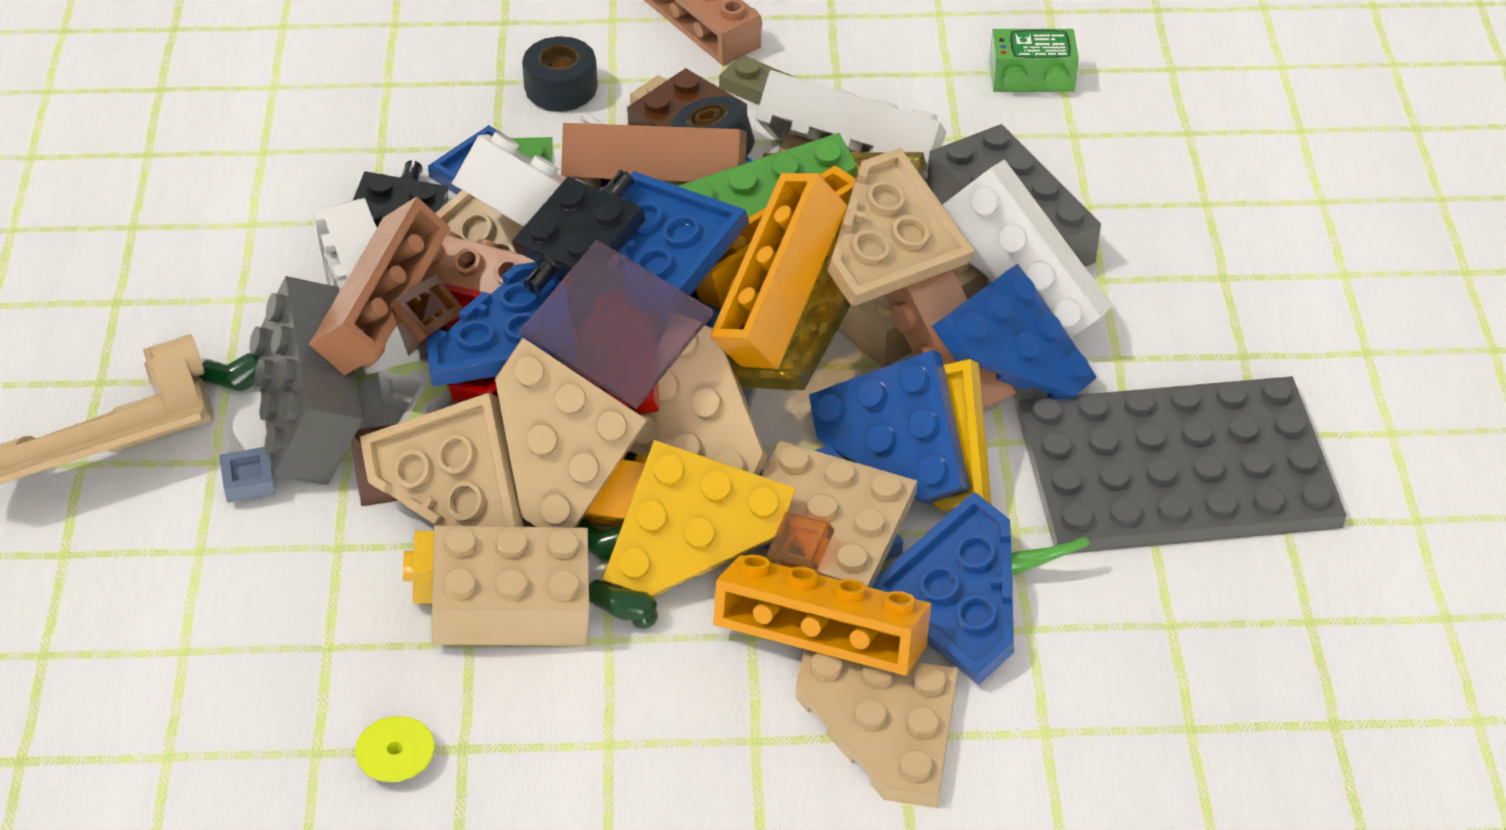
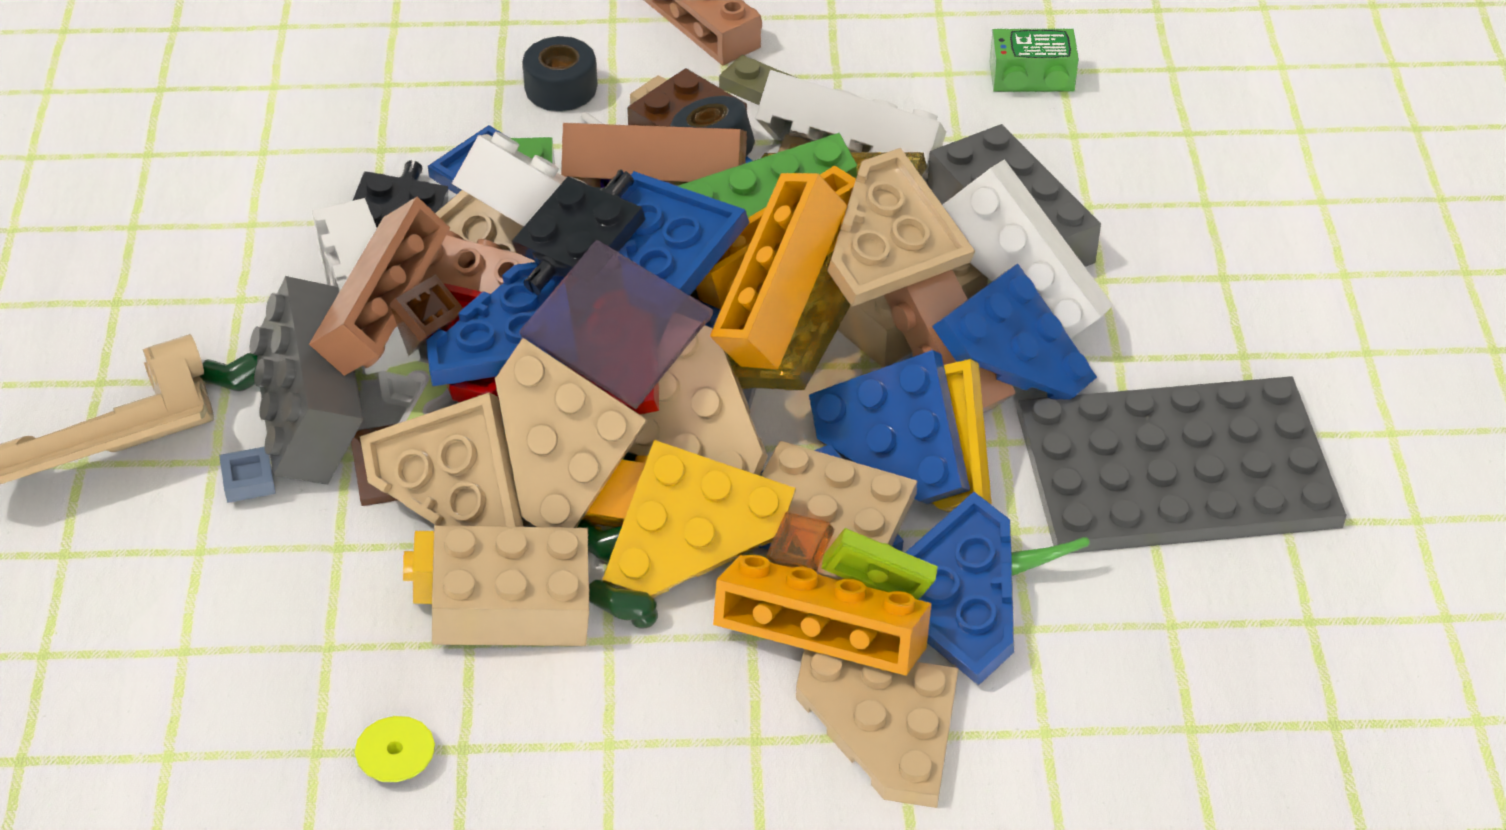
(878, 565): none -> lime plate

